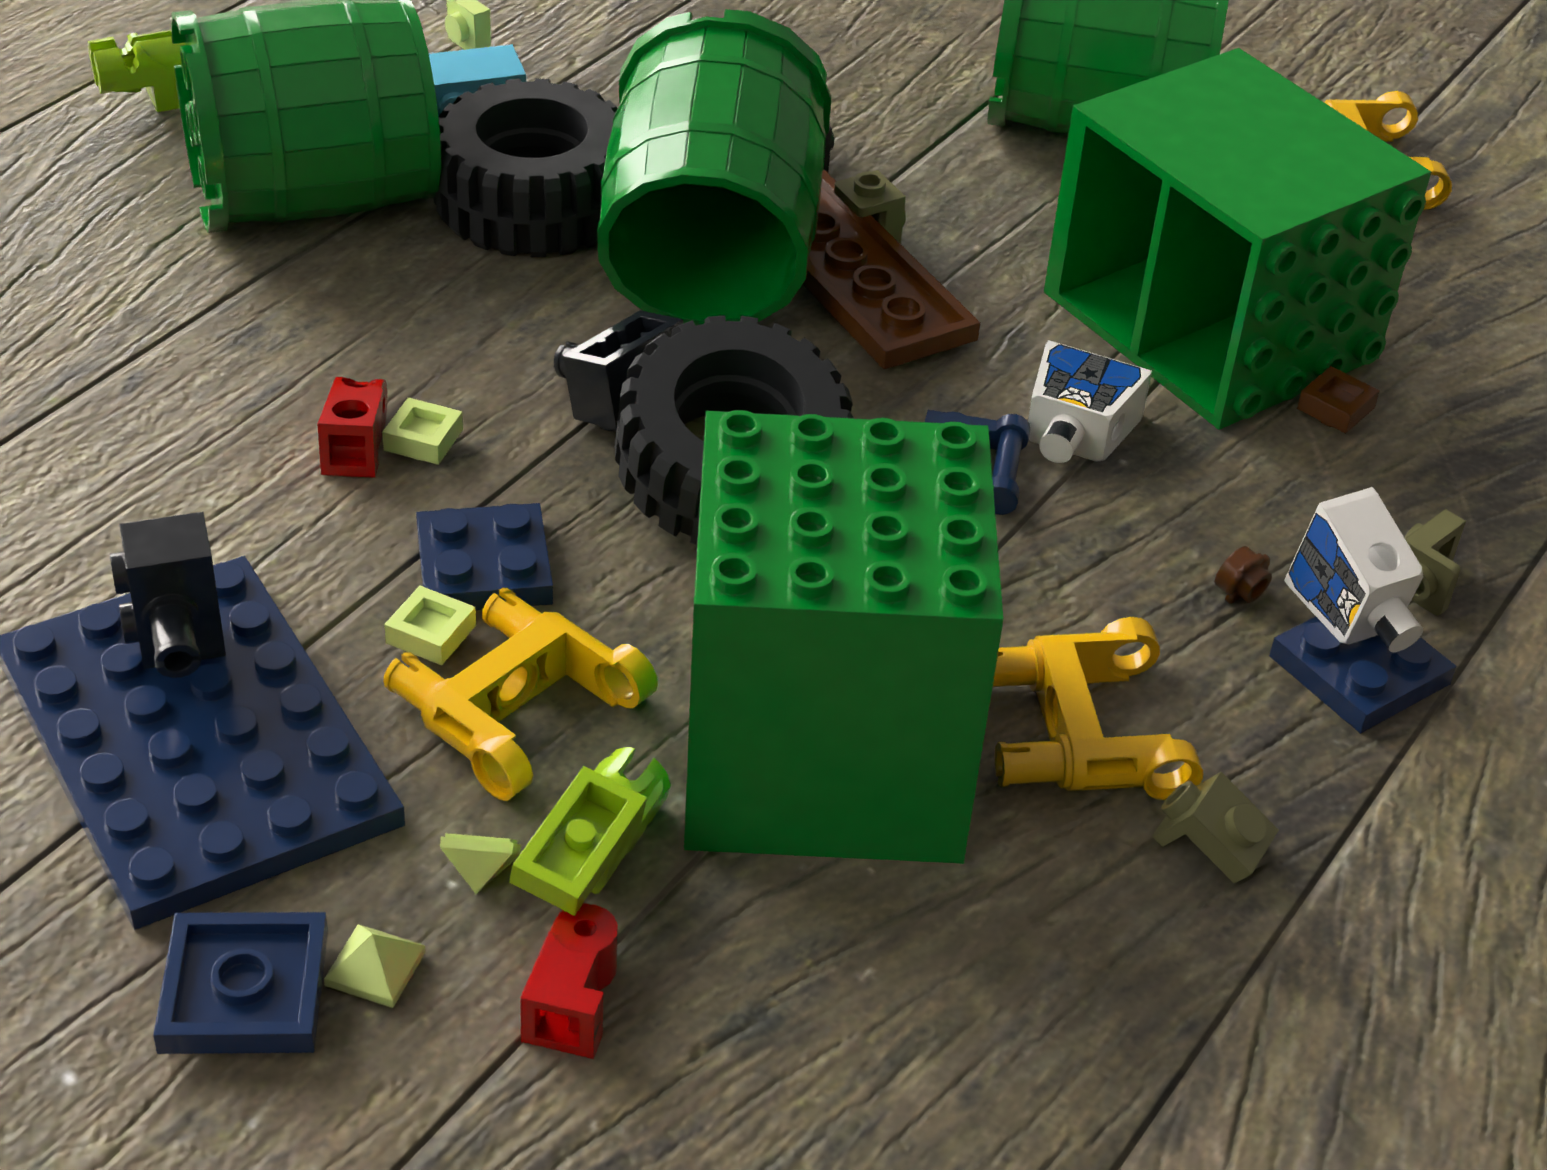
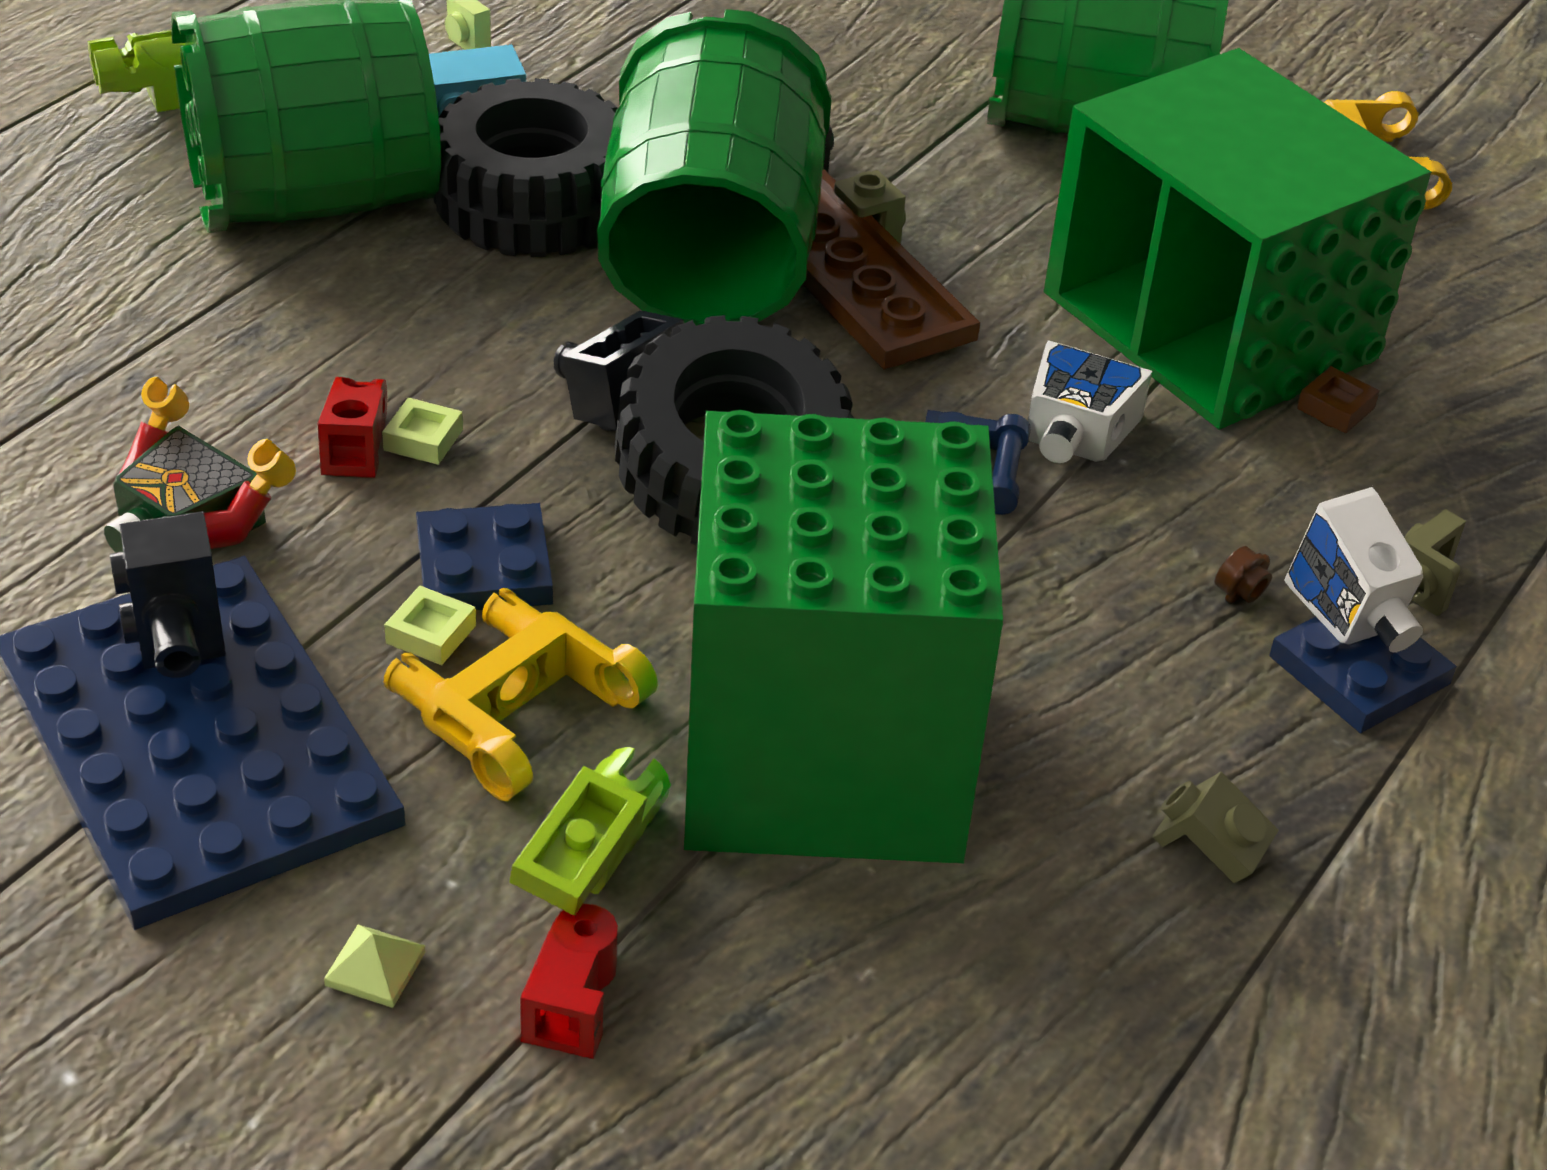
(186, 475): none -> torso
(242, 983): dark blue plate -> none
(479, 857): yellowish green slope -> none
(1077, 751): yellow connector -> none

